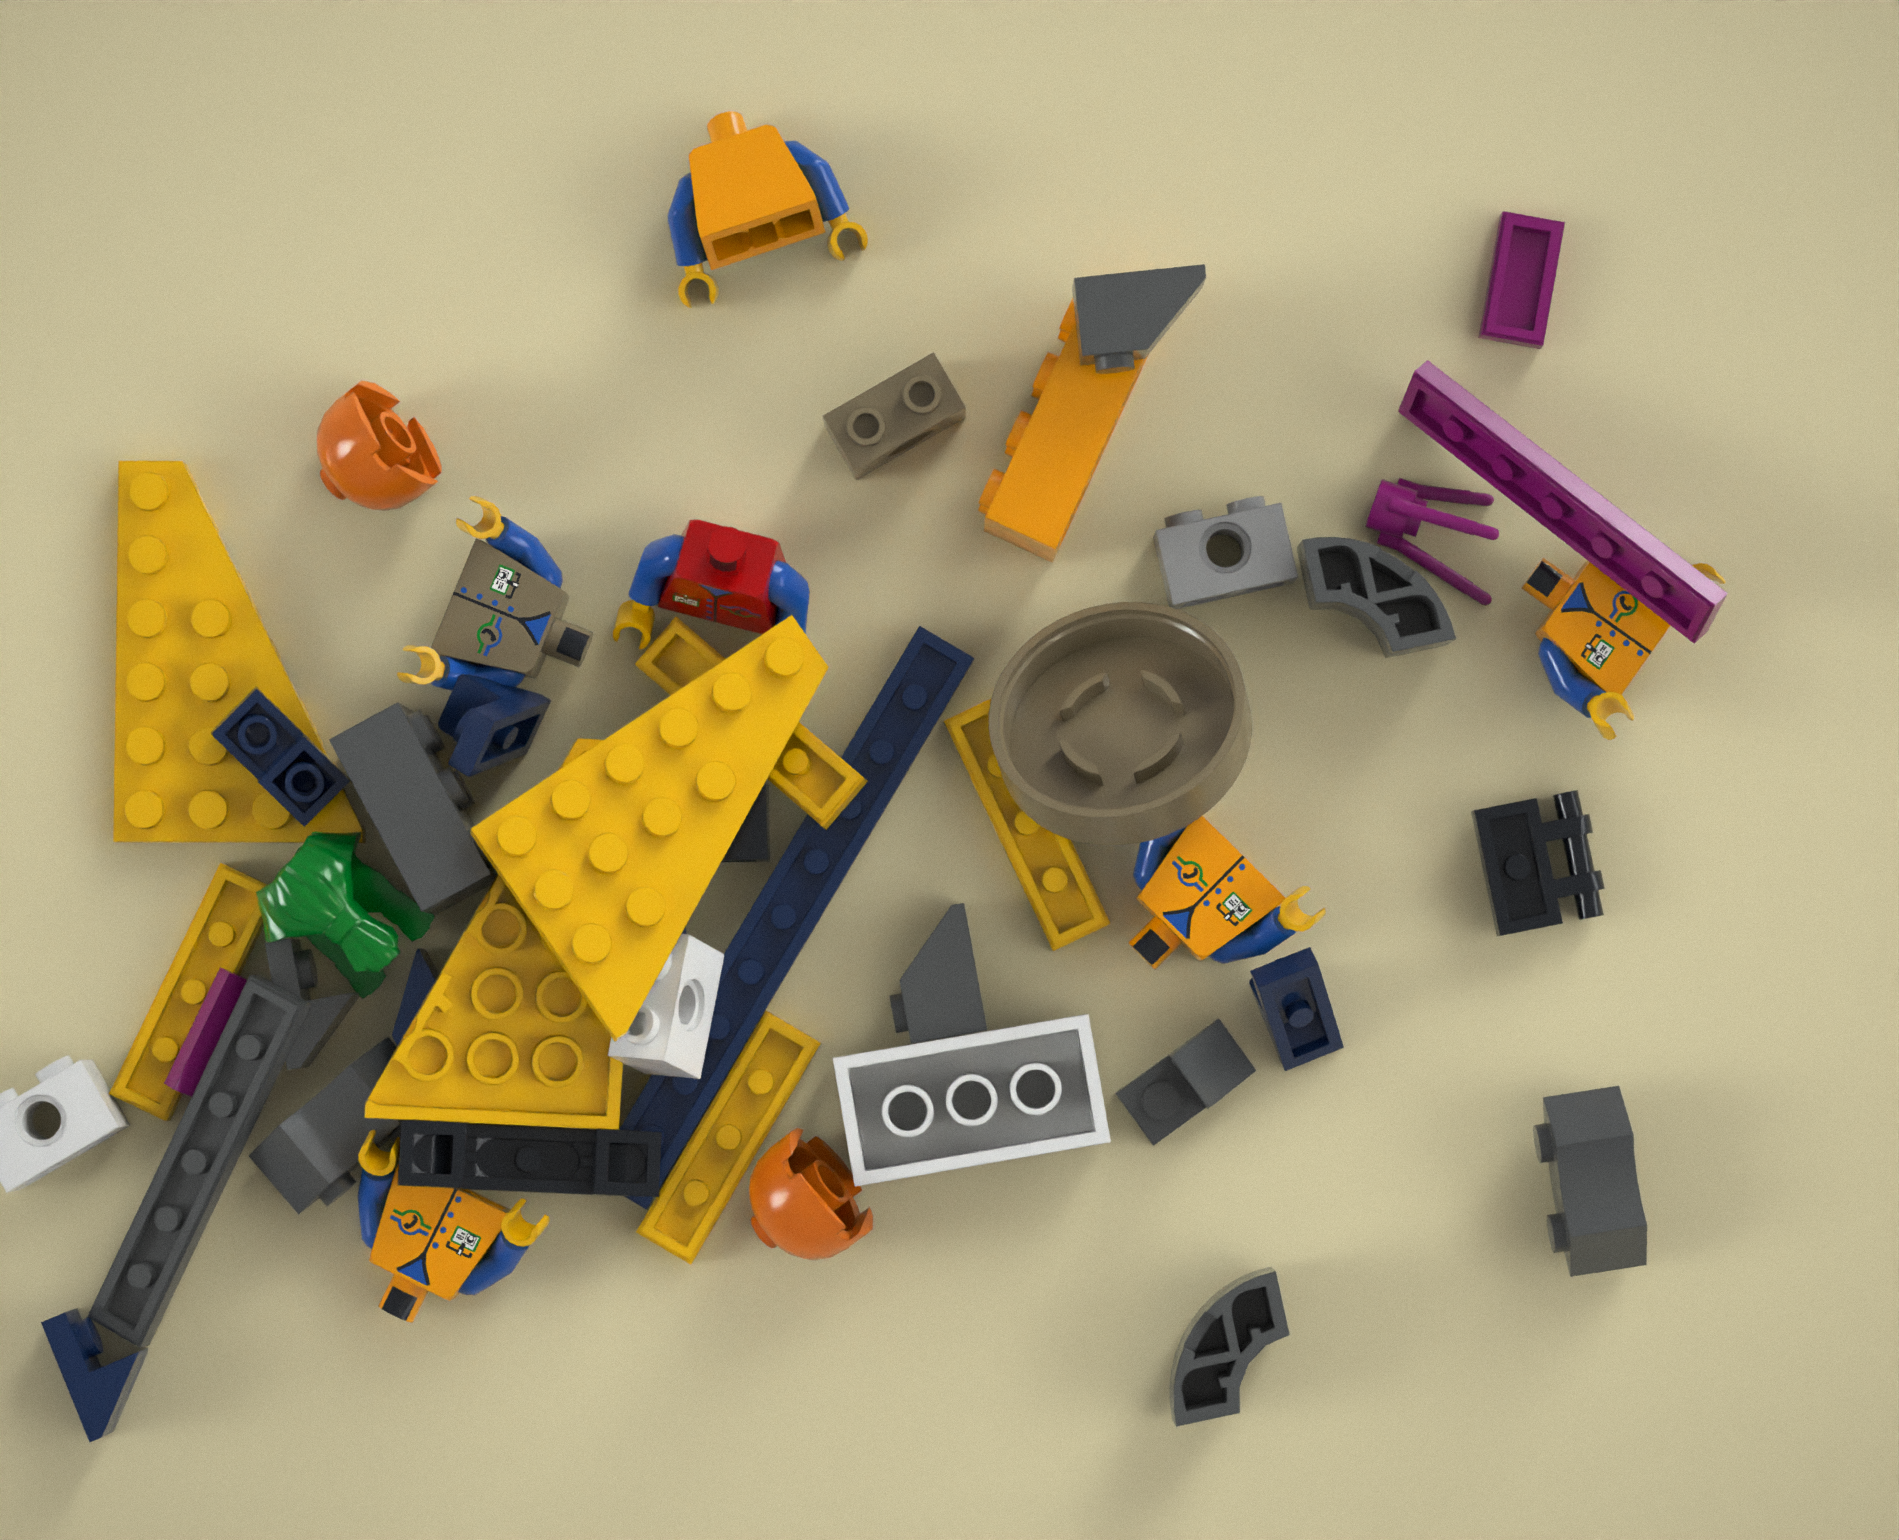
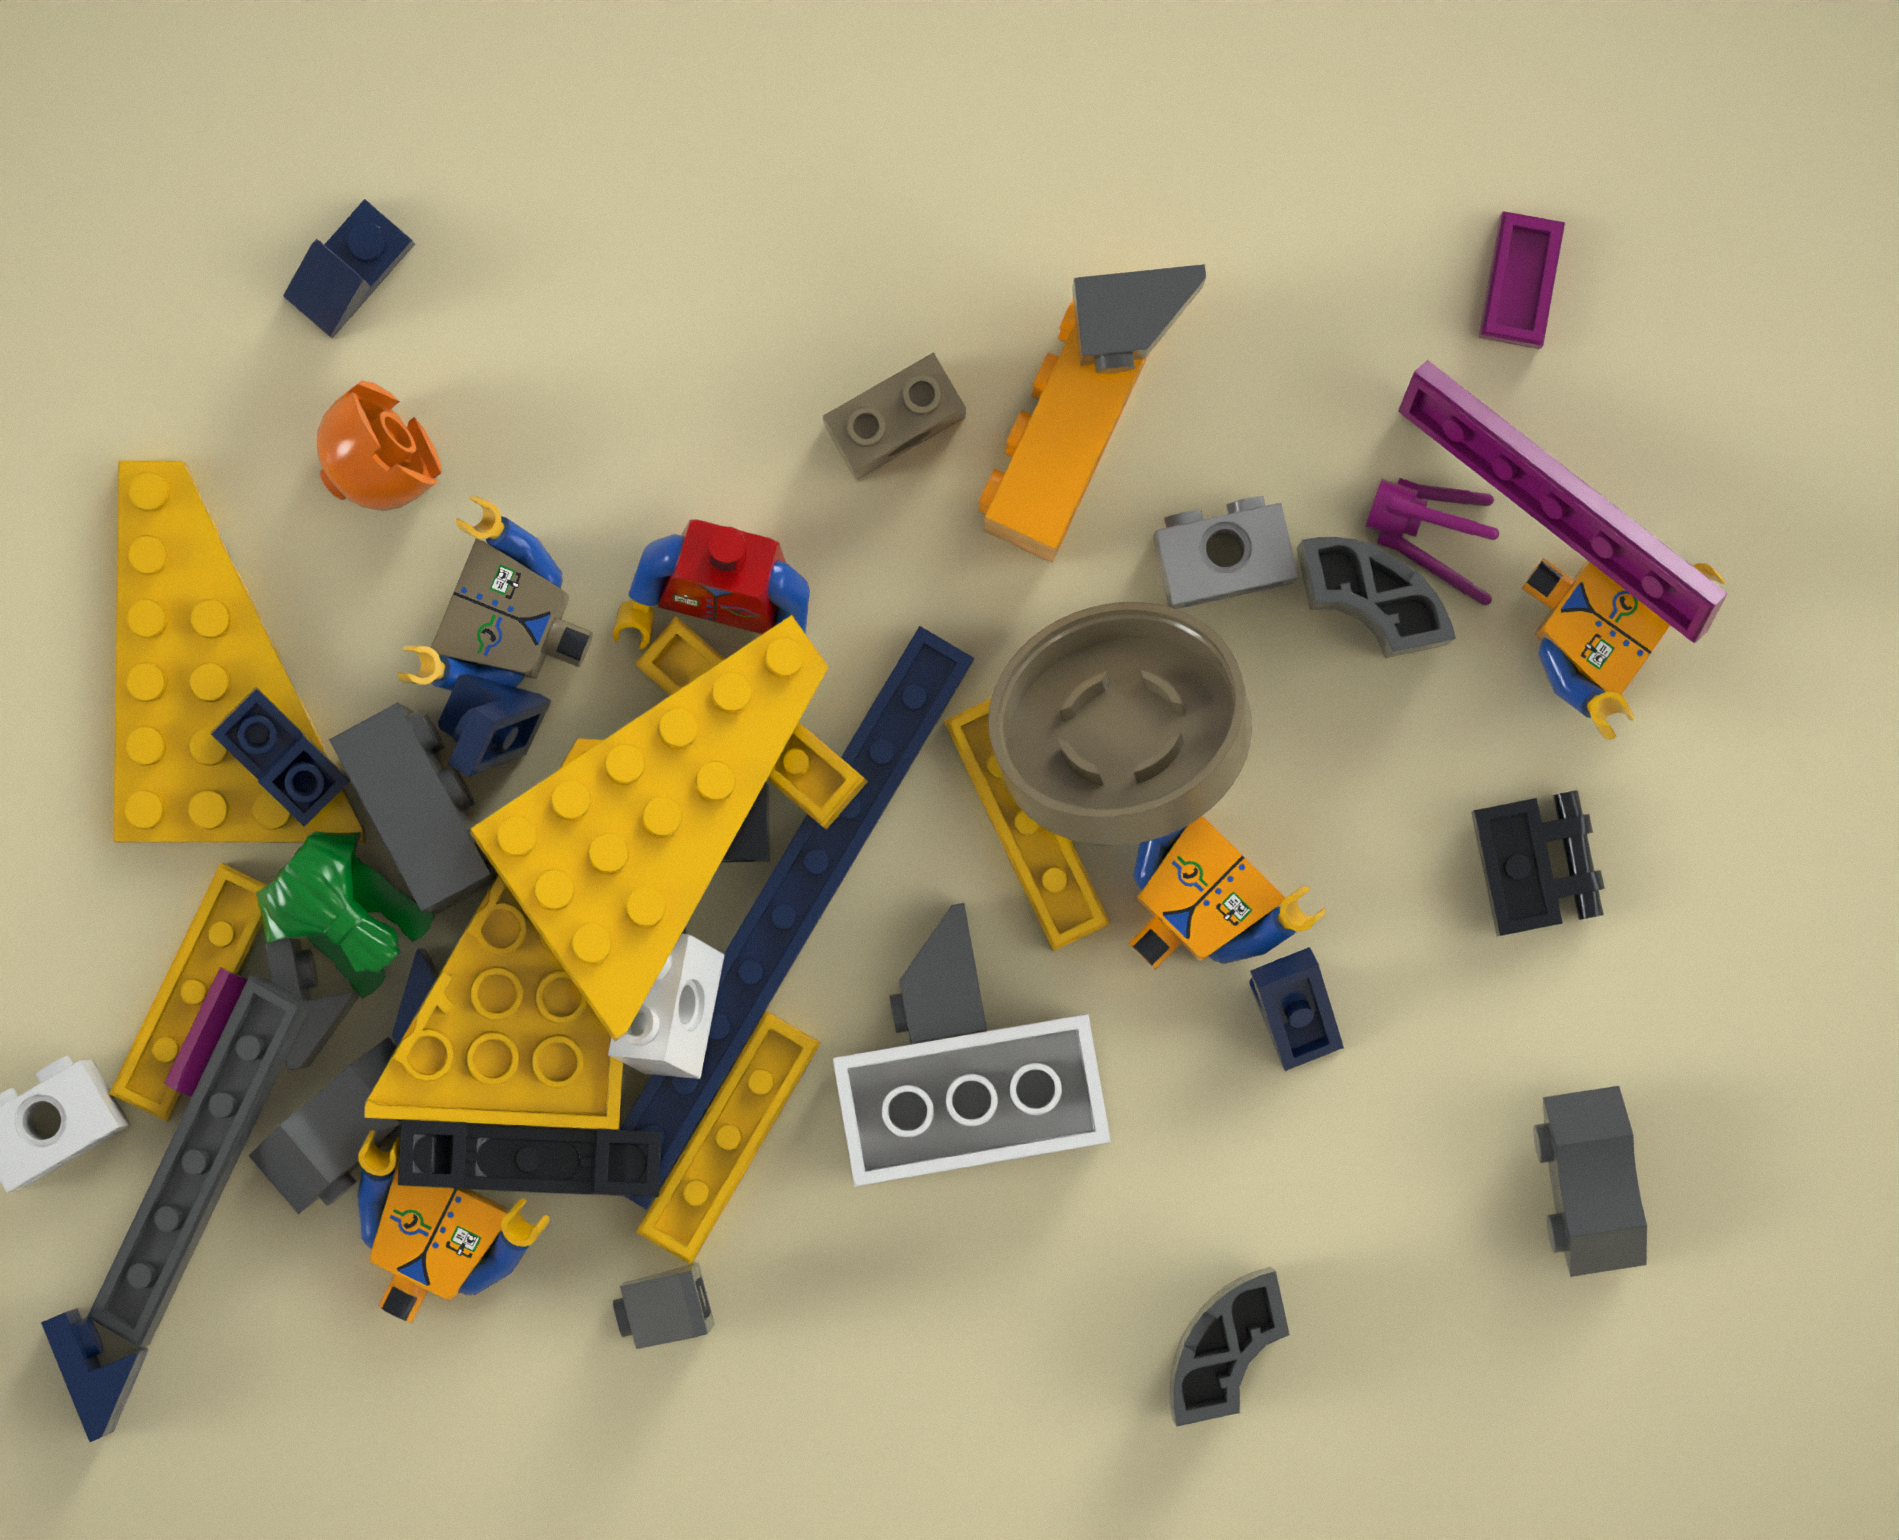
(347, 268): none -> dark blue slope
(664, 1307): none -> dark grey slope
(749, 198): light orange torso -> none
(806, 1199): orange cylinder -> none
(1186, 1082): dark grey slope -> none

